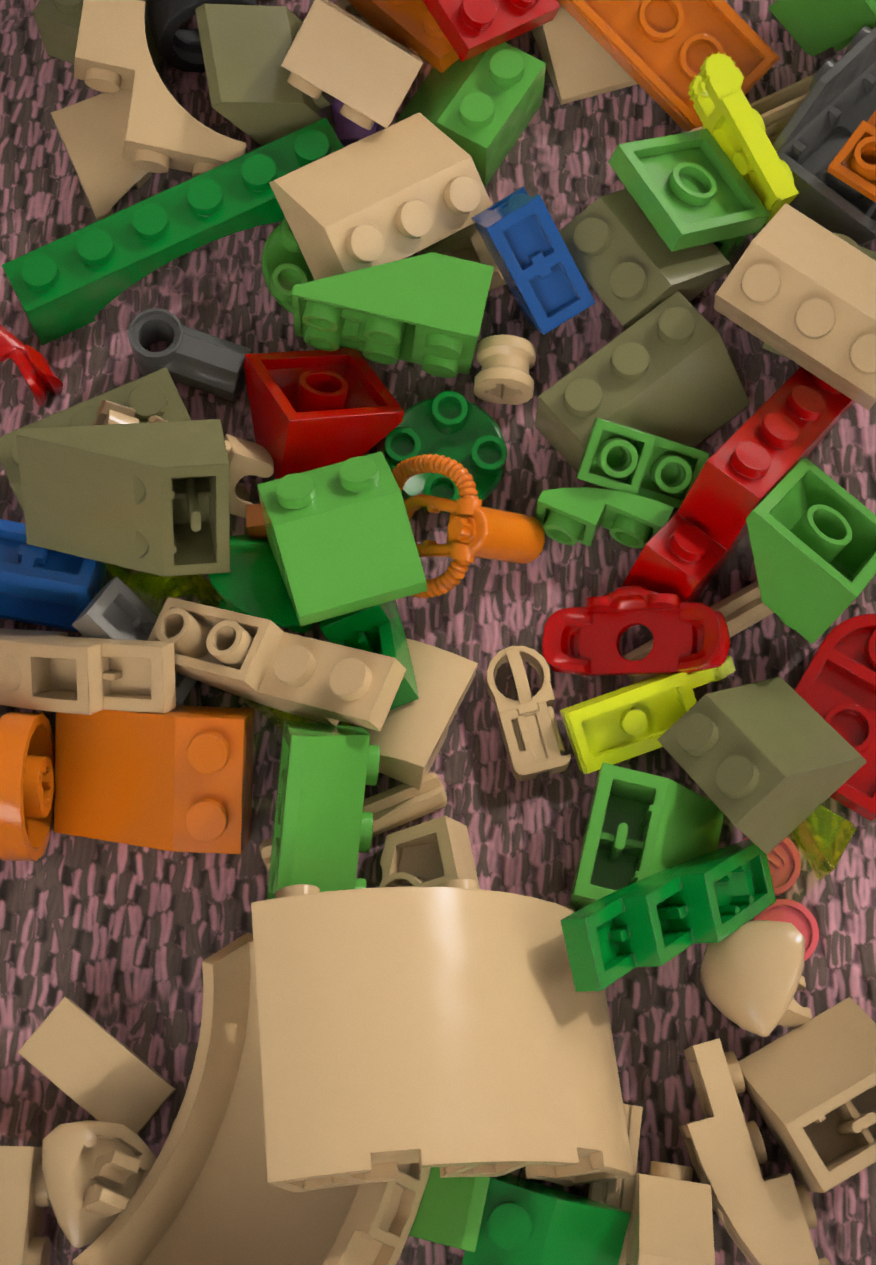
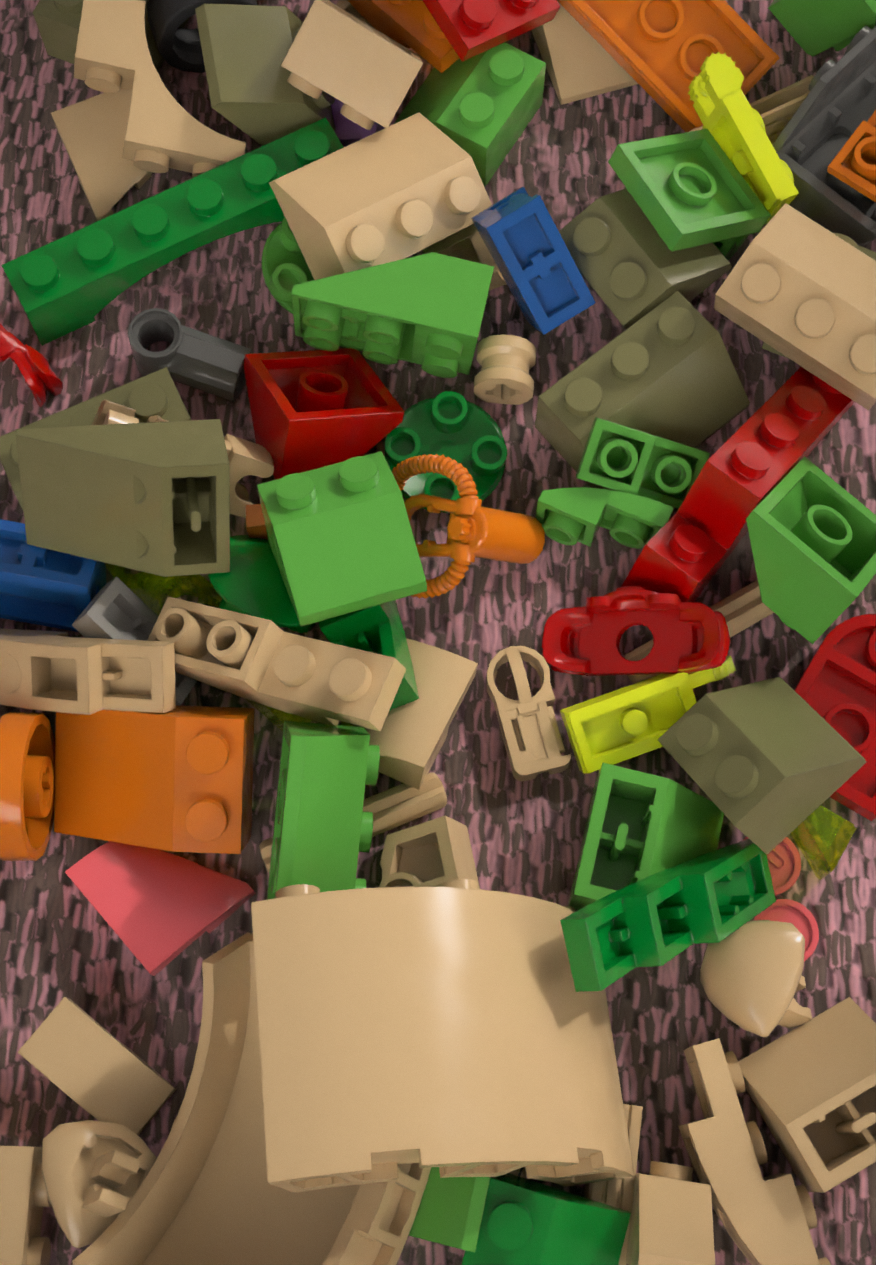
(156, 898): none -> coral slope

